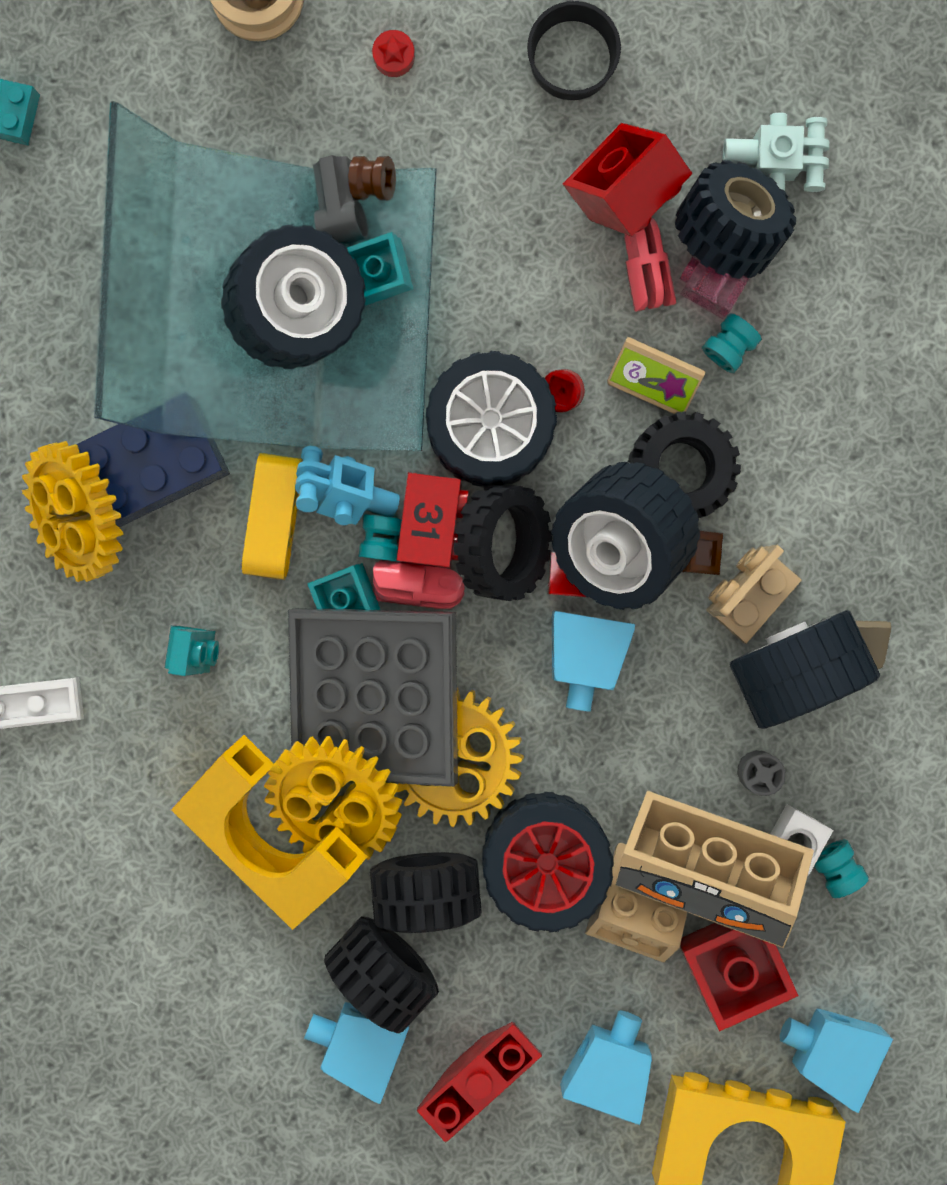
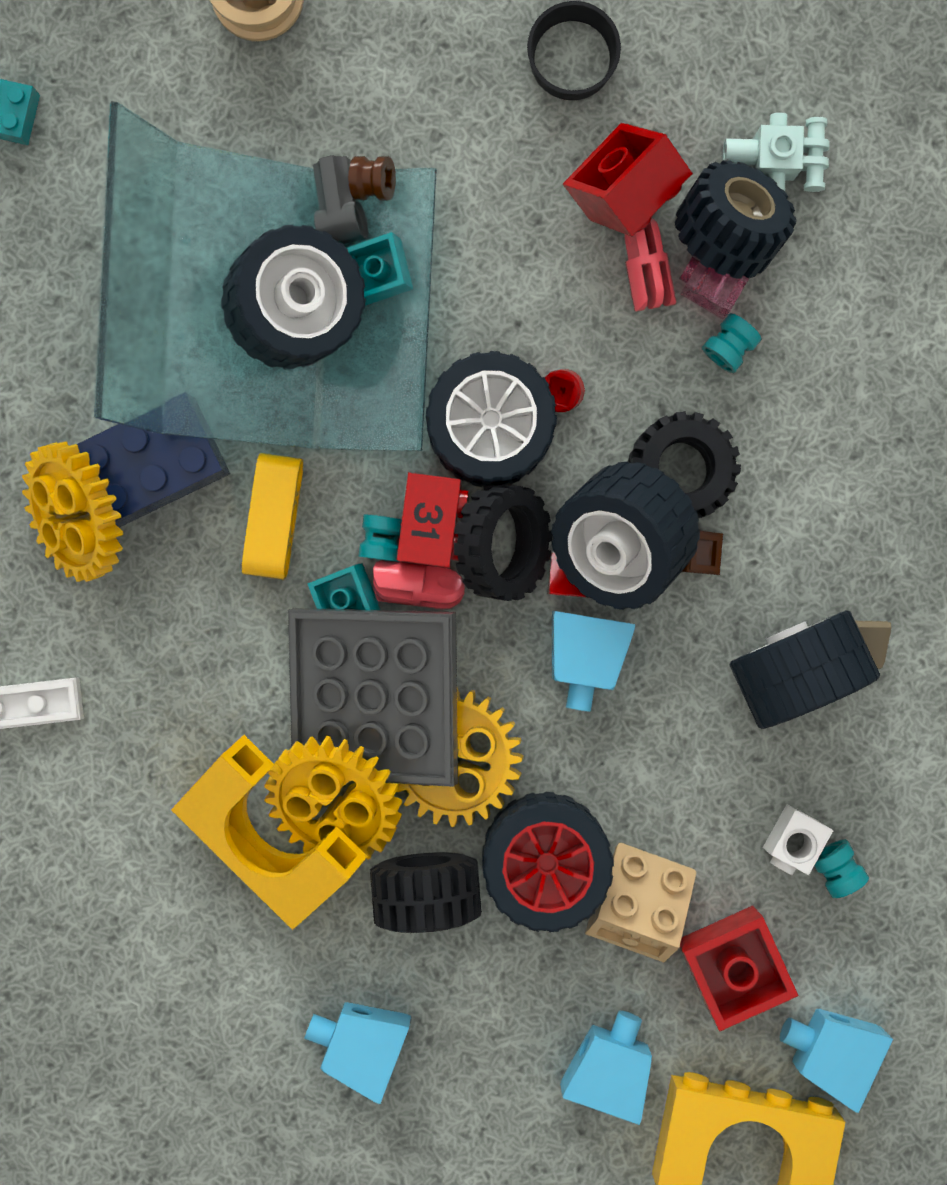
(191, 651): teal plate -> none
(340, 489): medium azure piece -> none
(381, 975): black tyre -> none
(393, 53): red tile -> none
(477, 1079): red slope -> none
(655, 376): slope -> none
(715, 868): tan brick -> none
(753, 593): tan bracket -> none
(766, 779): dark grey wheel -> none

